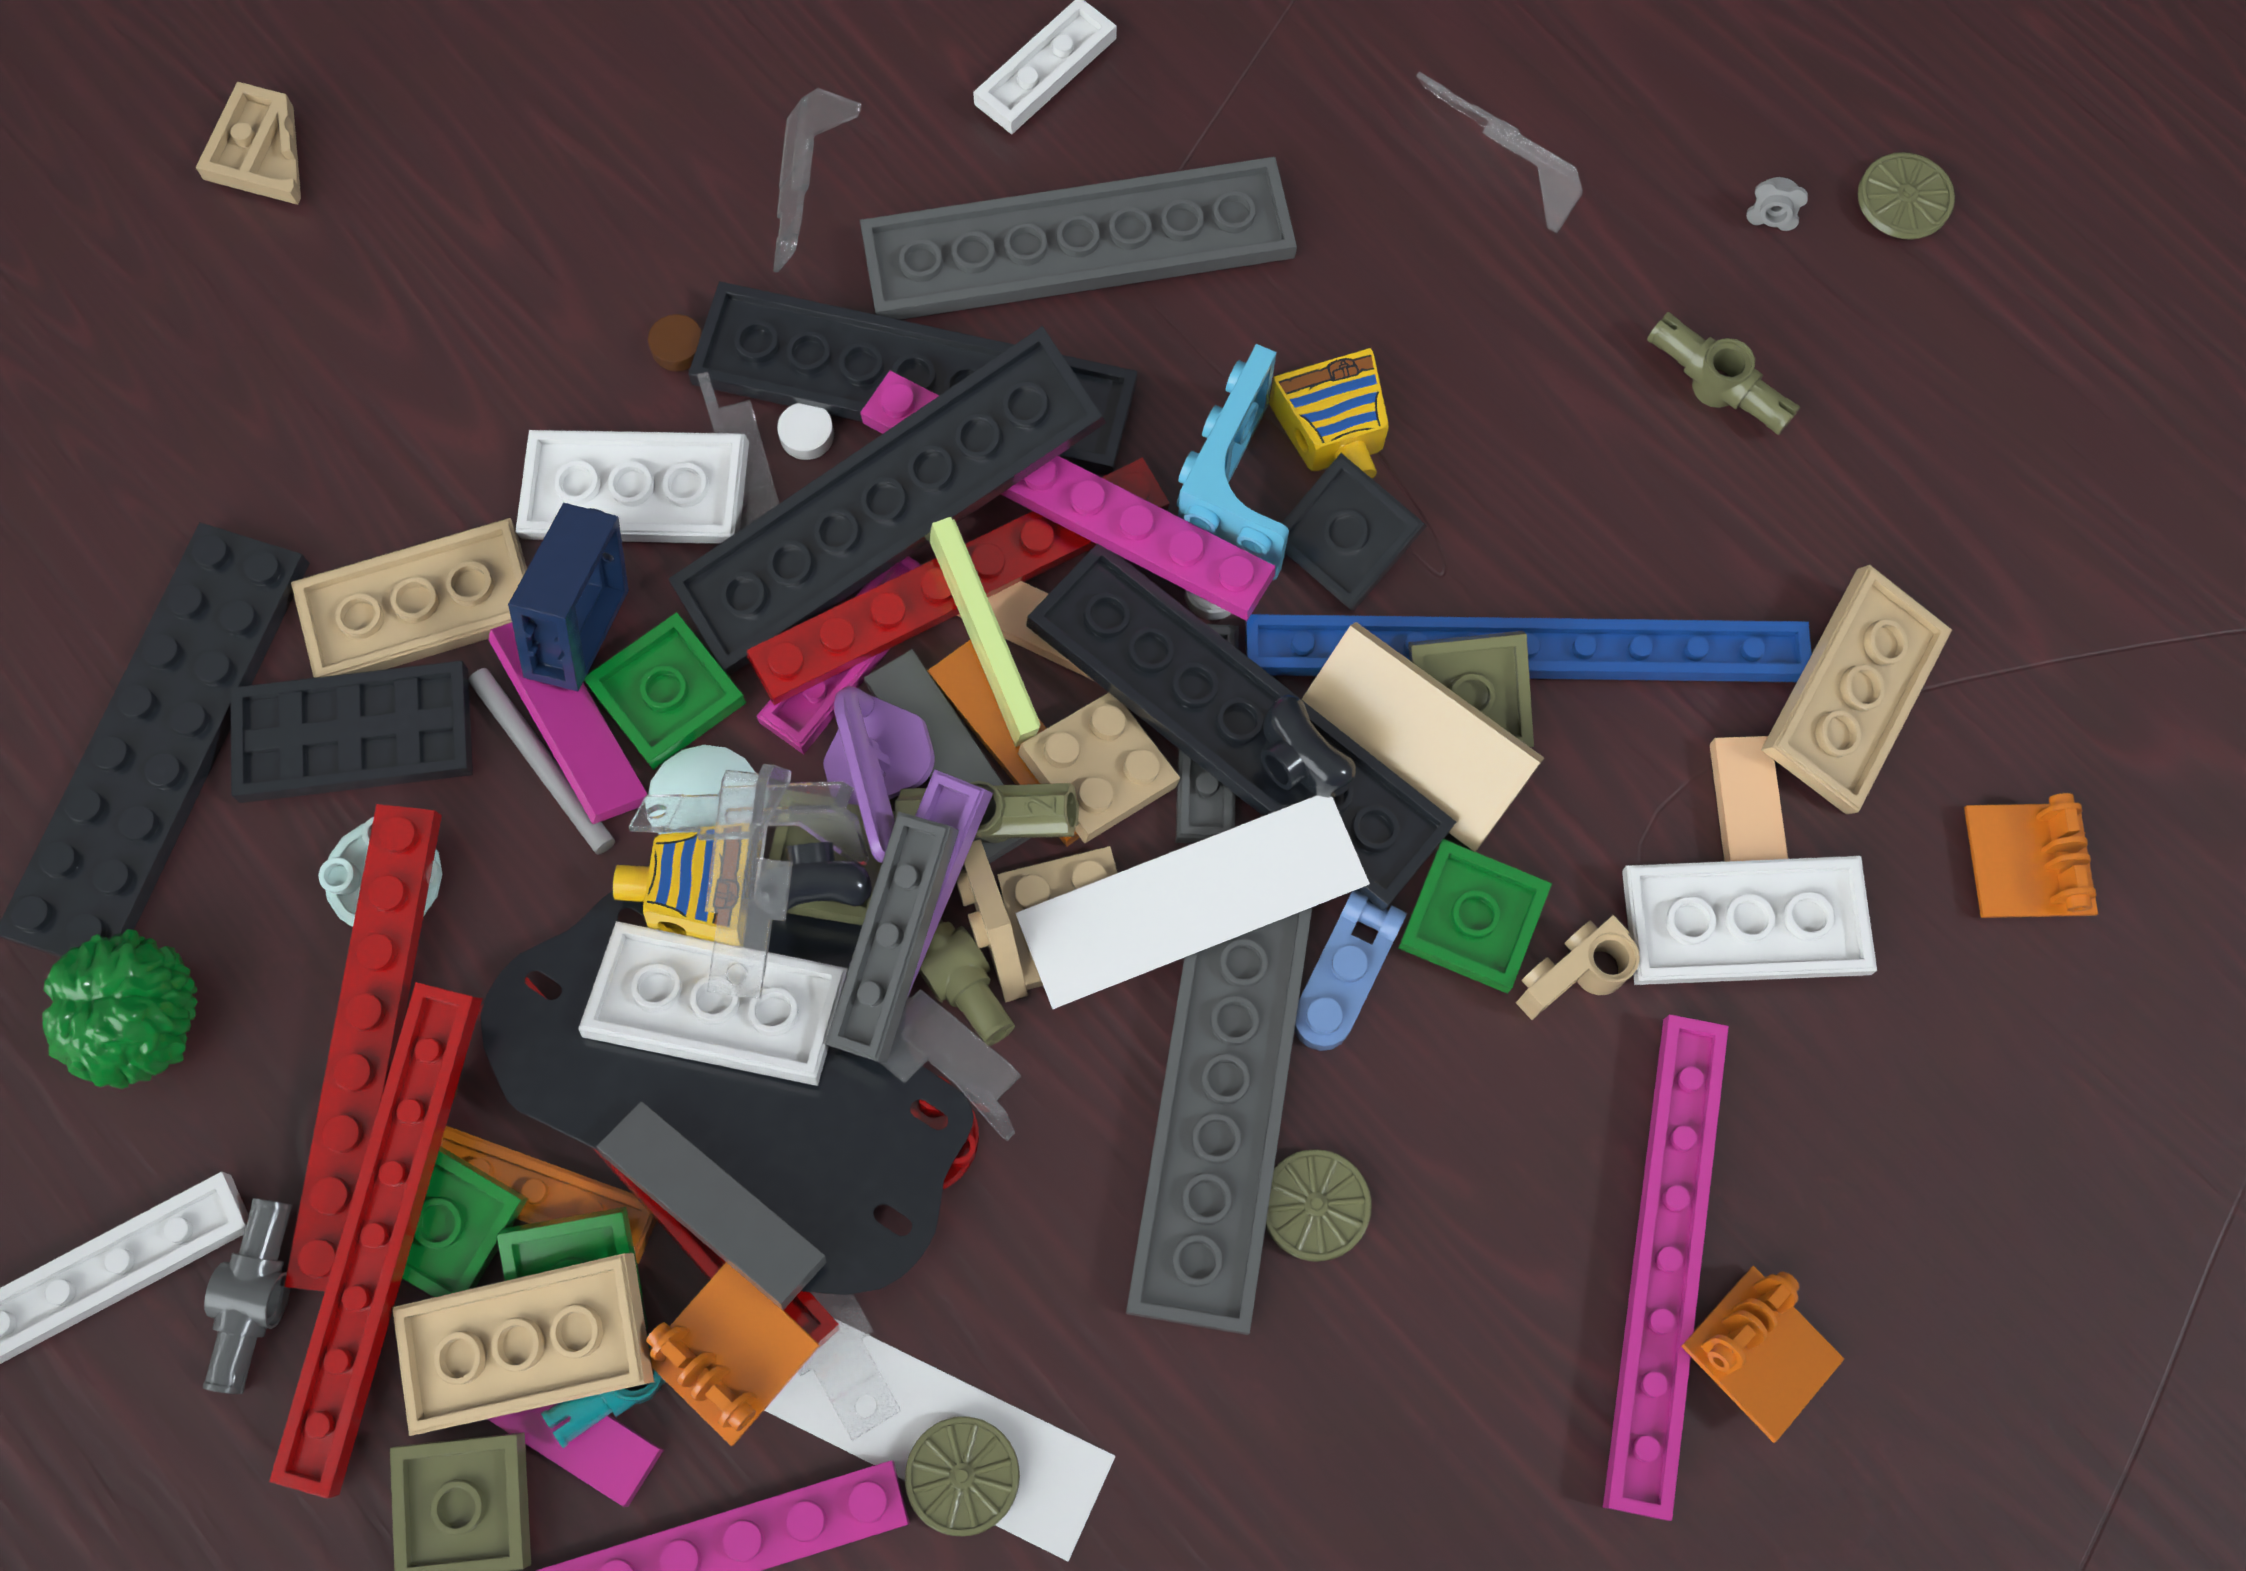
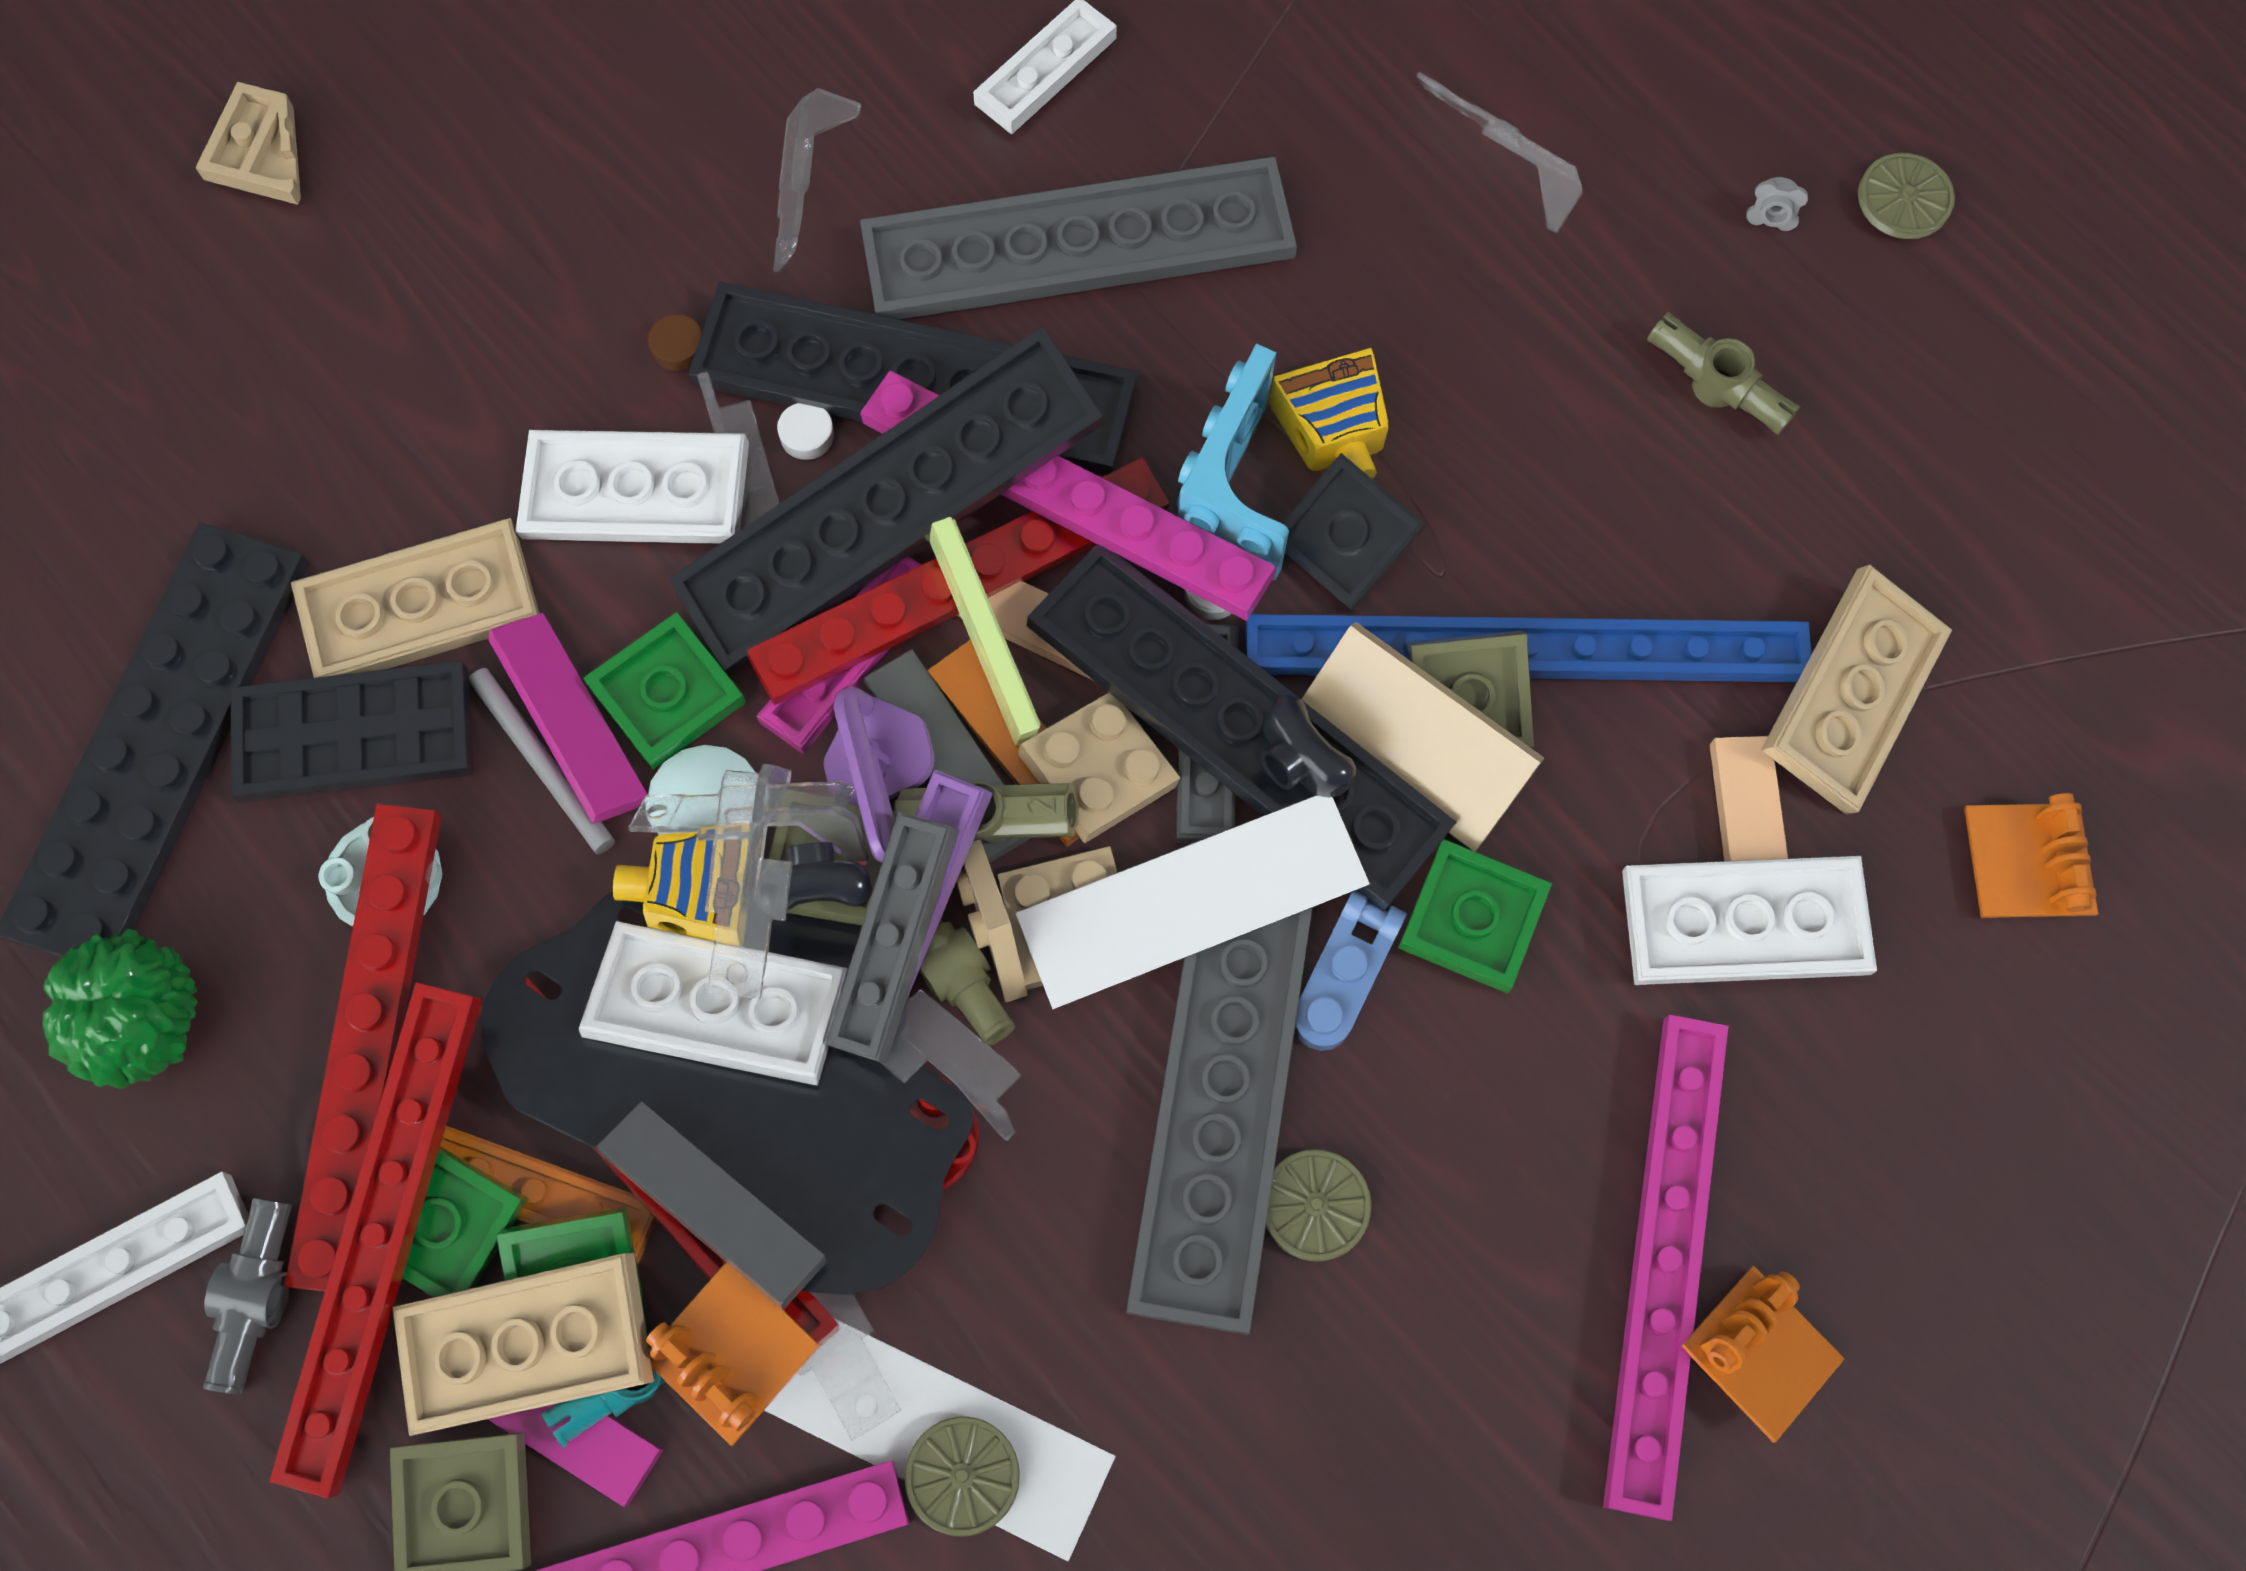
(569, 596): dark blue window -> none
(1550, 981): tan plate -> none

